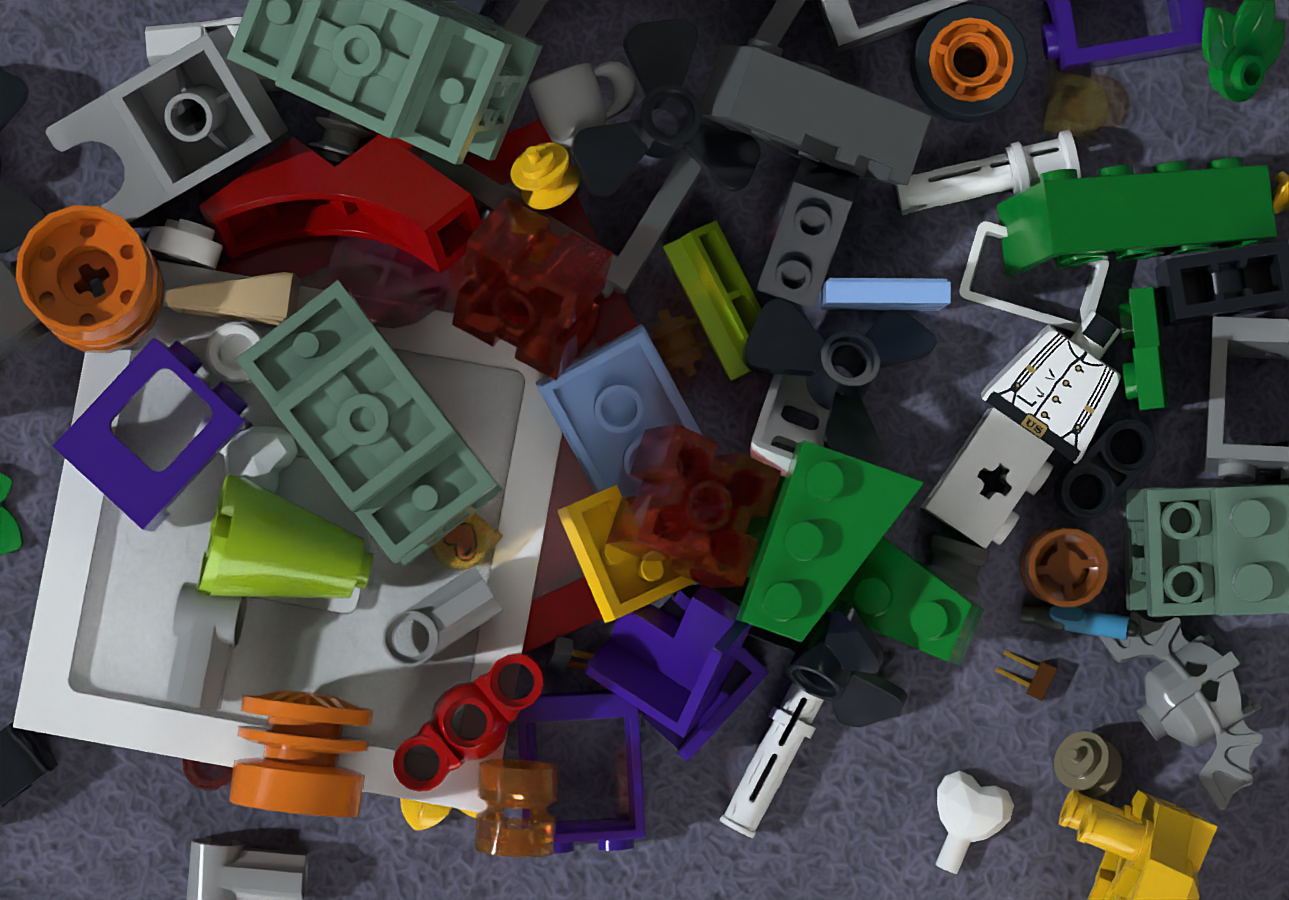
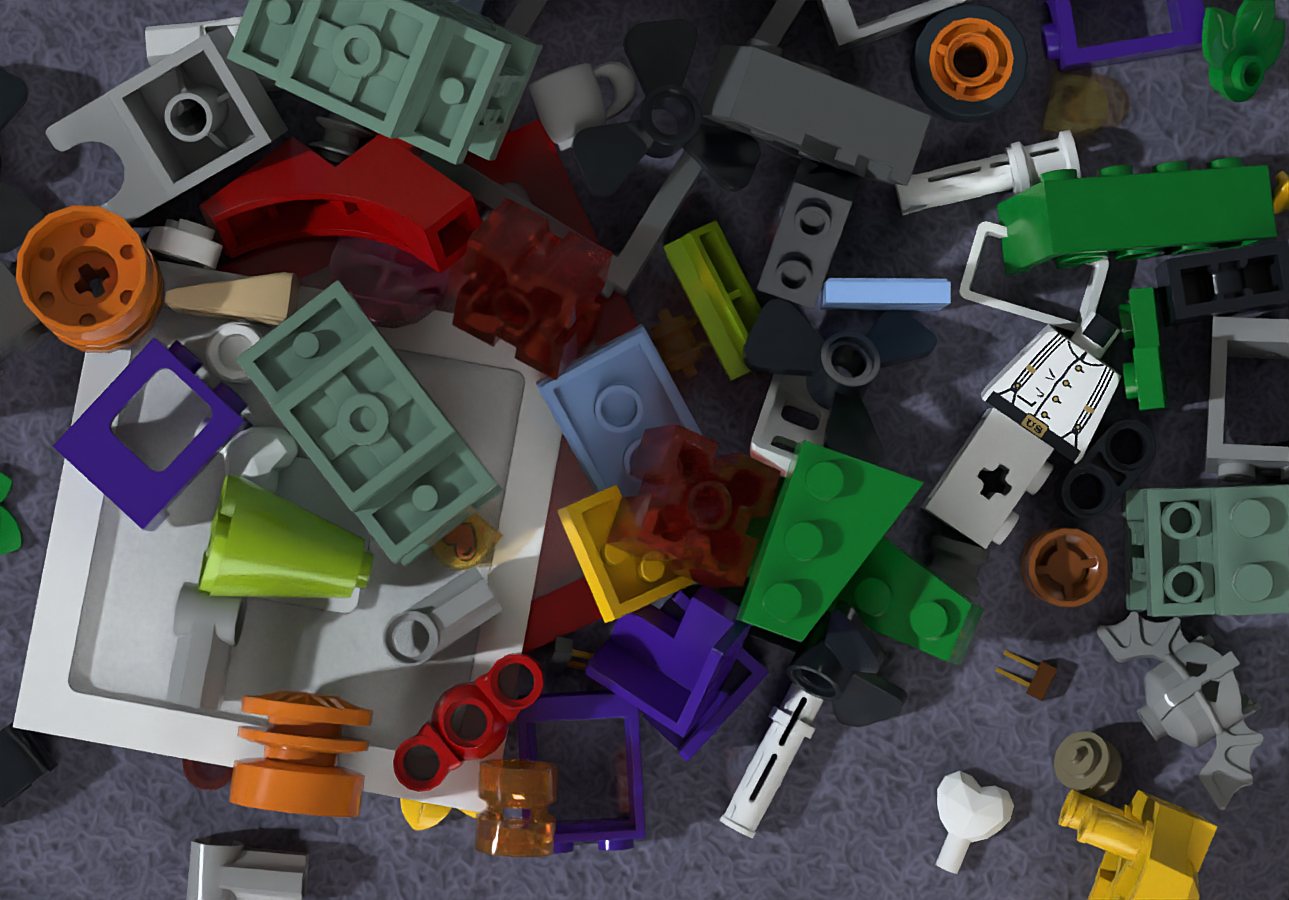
(545, 175): yellow wheel -> none
(1079, 621): dark azure piece -> none

